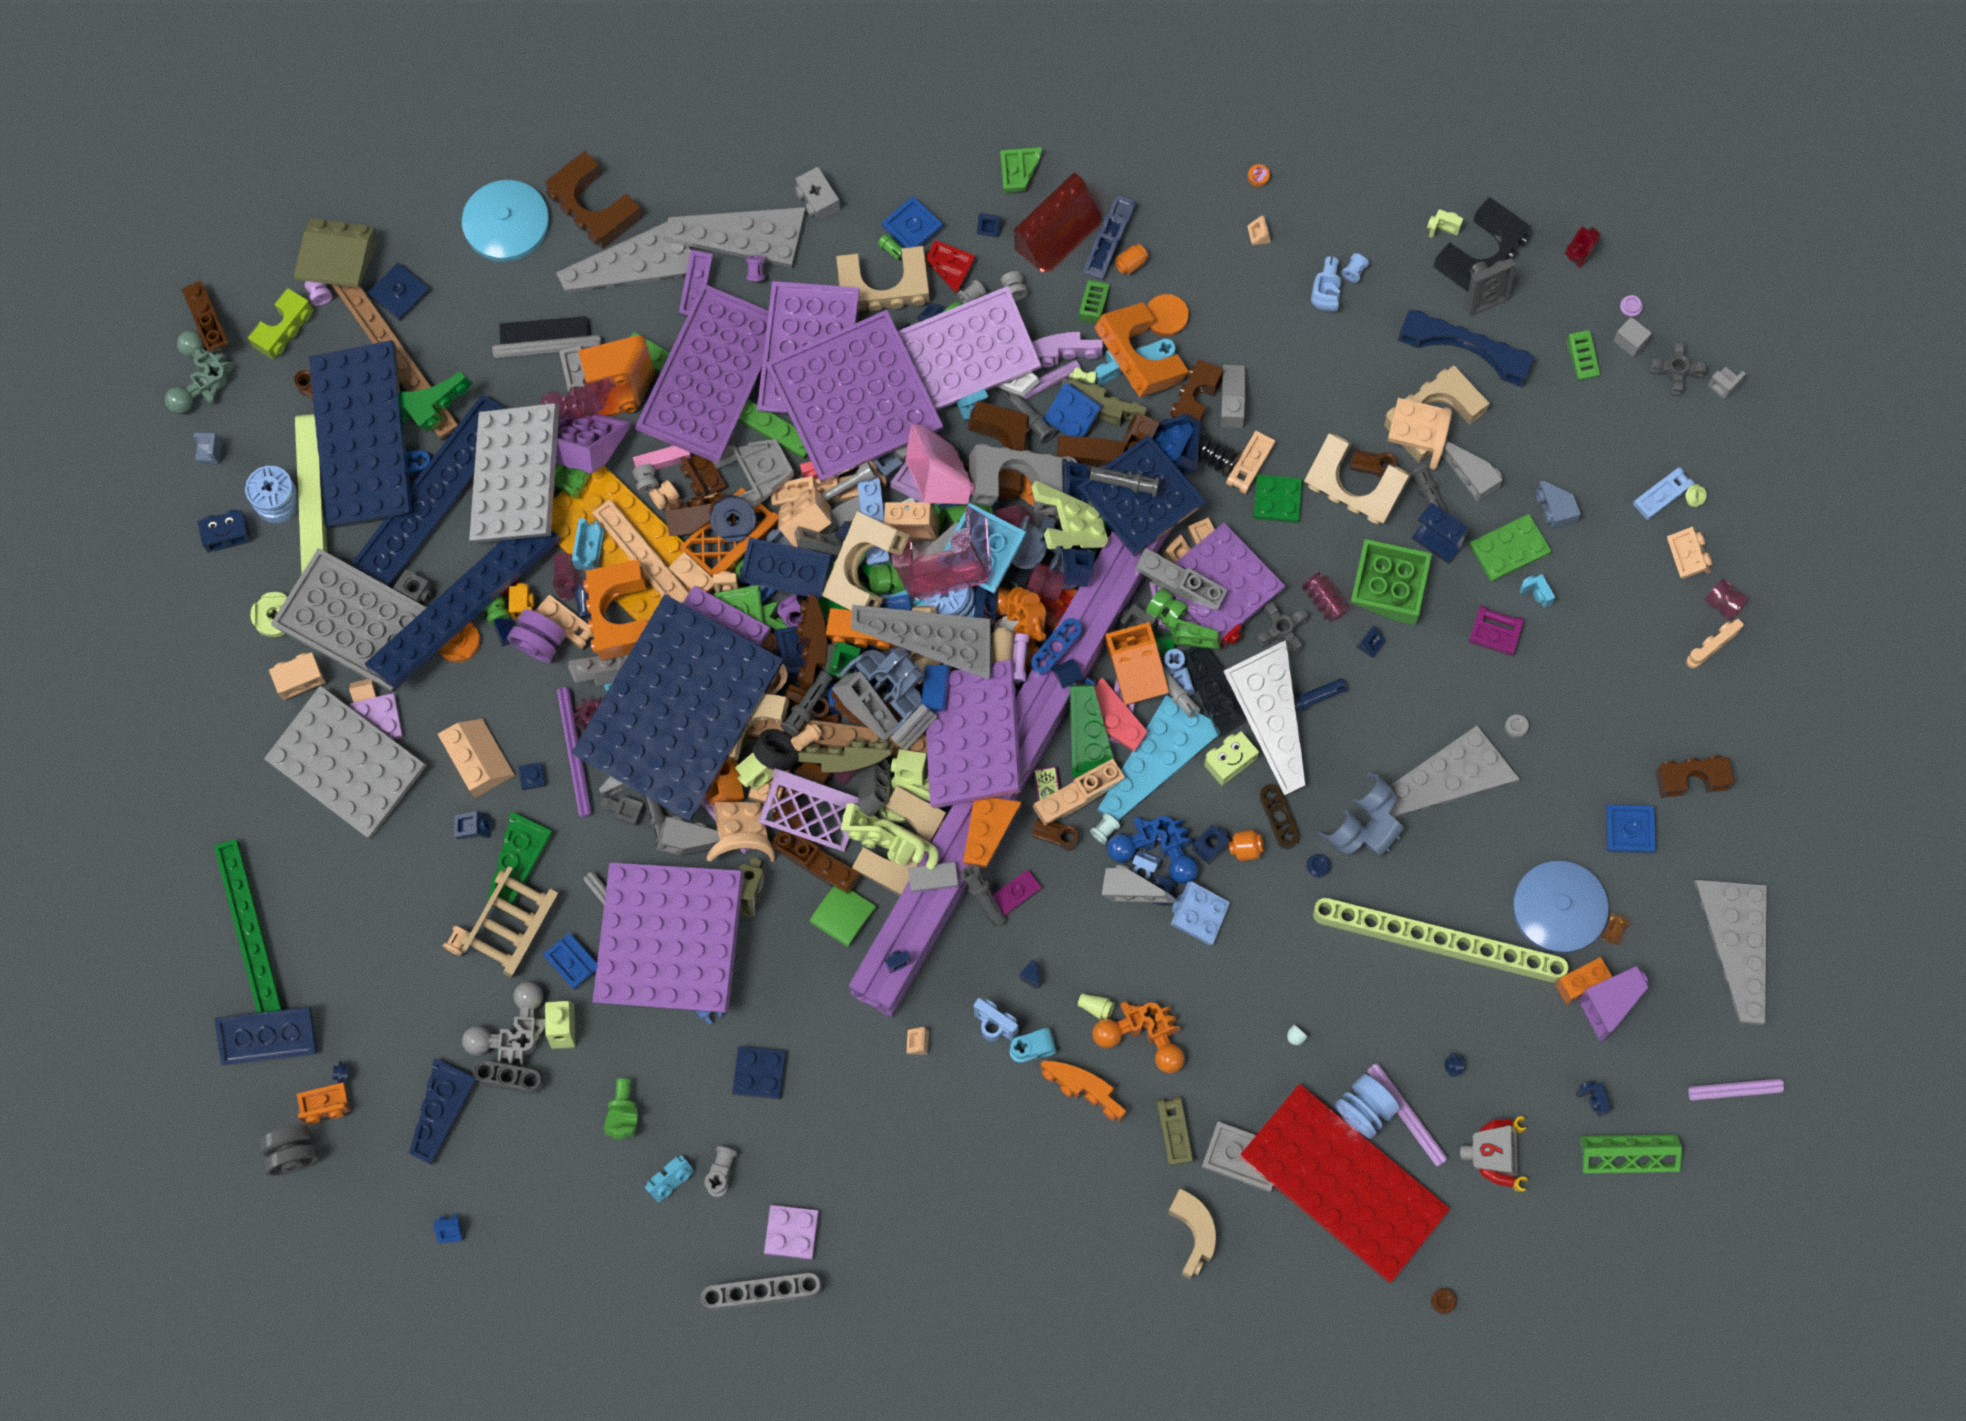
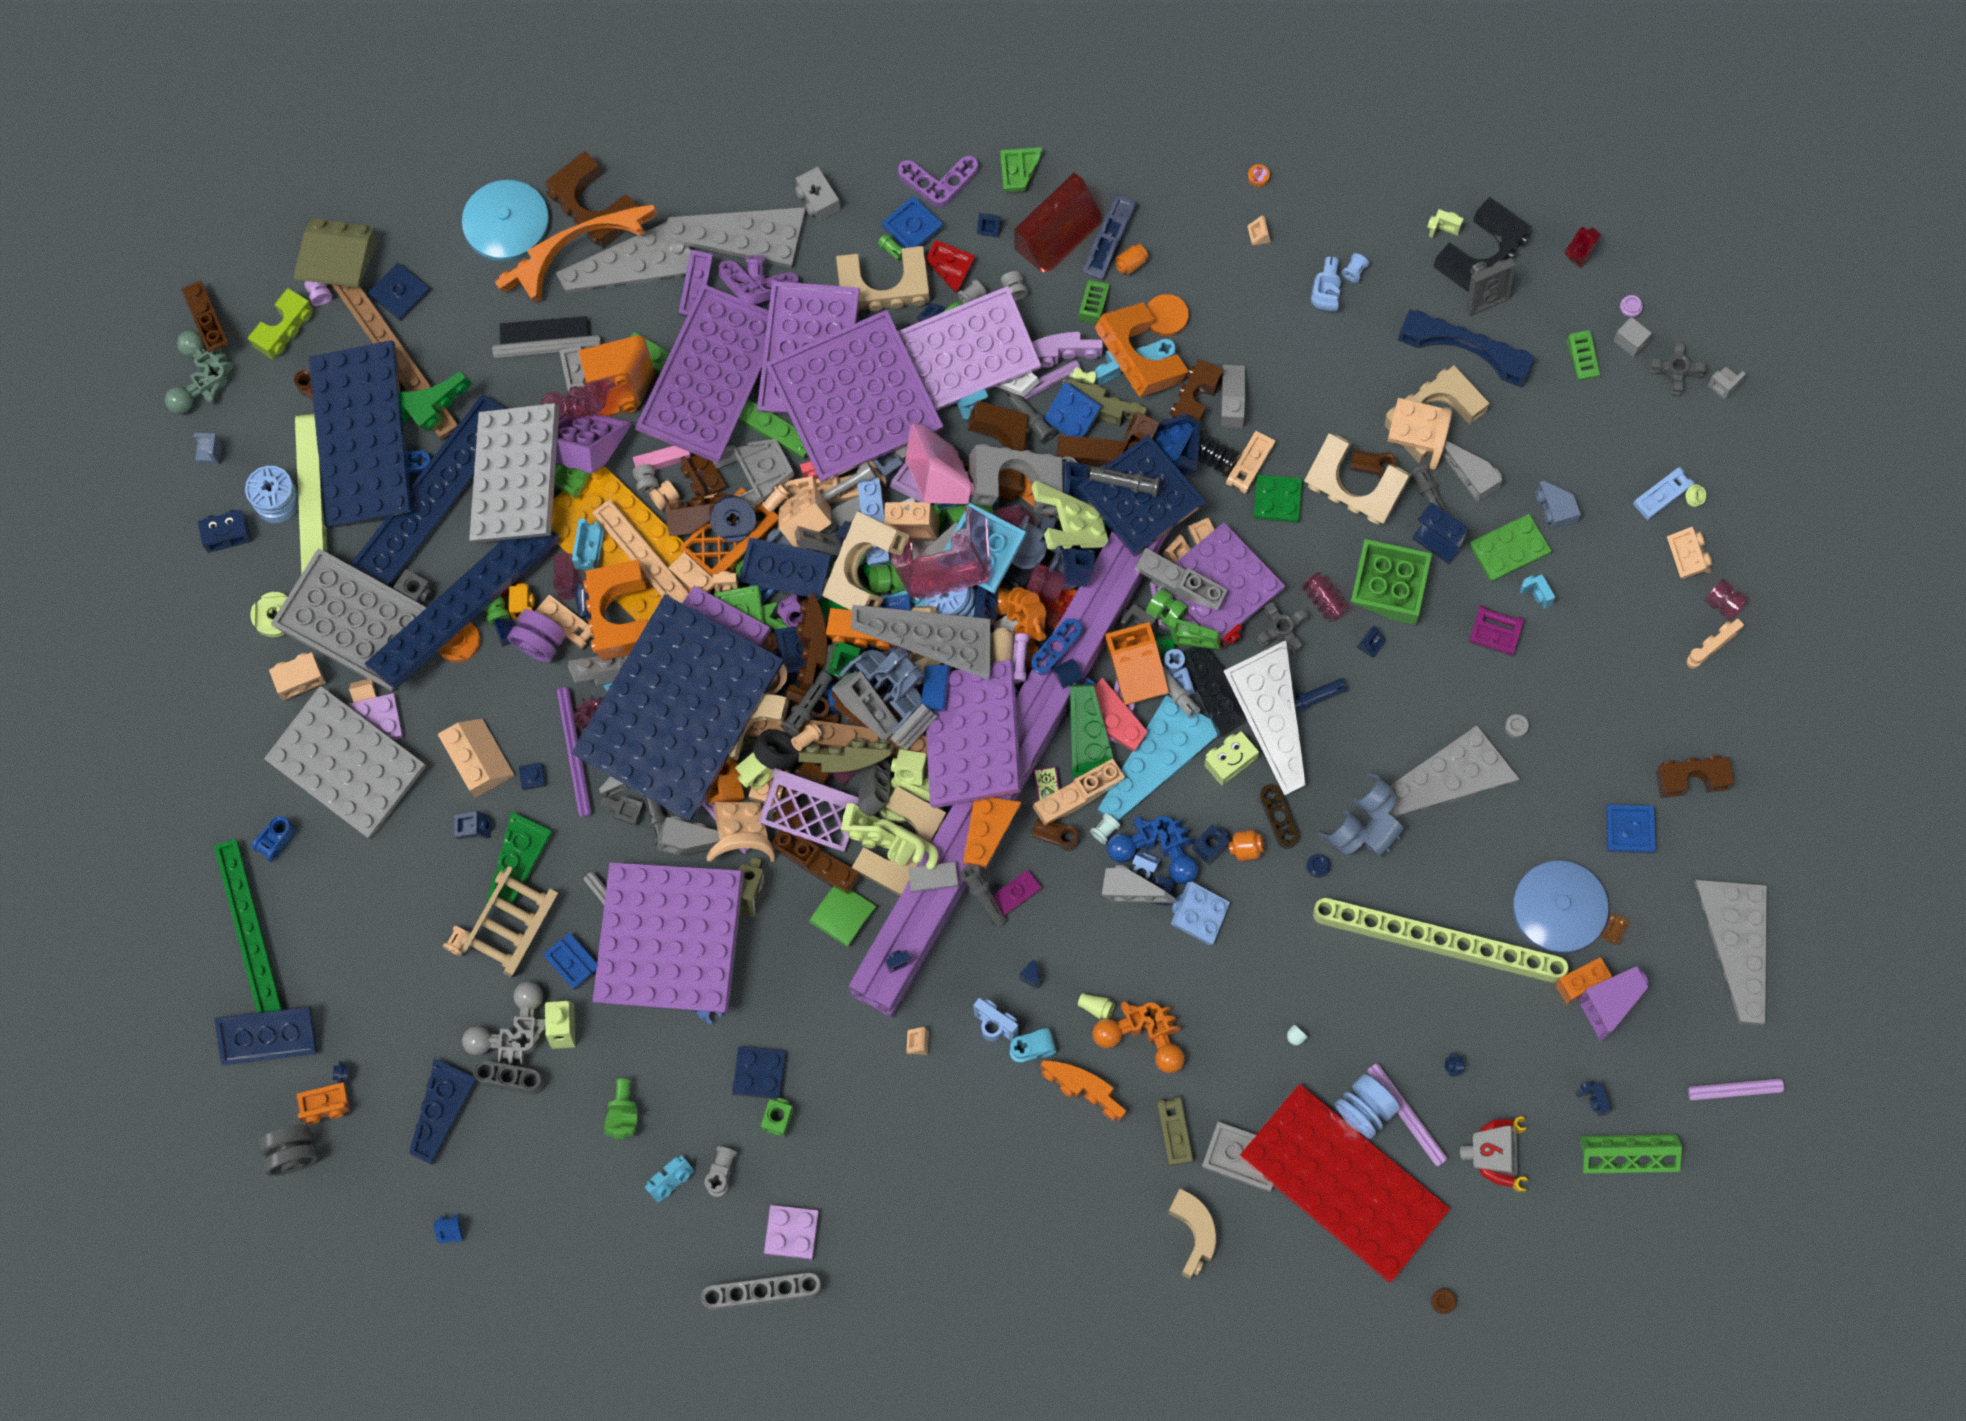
(273, 839): none -> blue piece
(533, 271): none -> orange slope
(750, 291): none -> medium lavender beam
(775, 499): none -> light nougat pin
(777, 1128): none -> bright green brick
(942, 186): none -> medium lavender beam

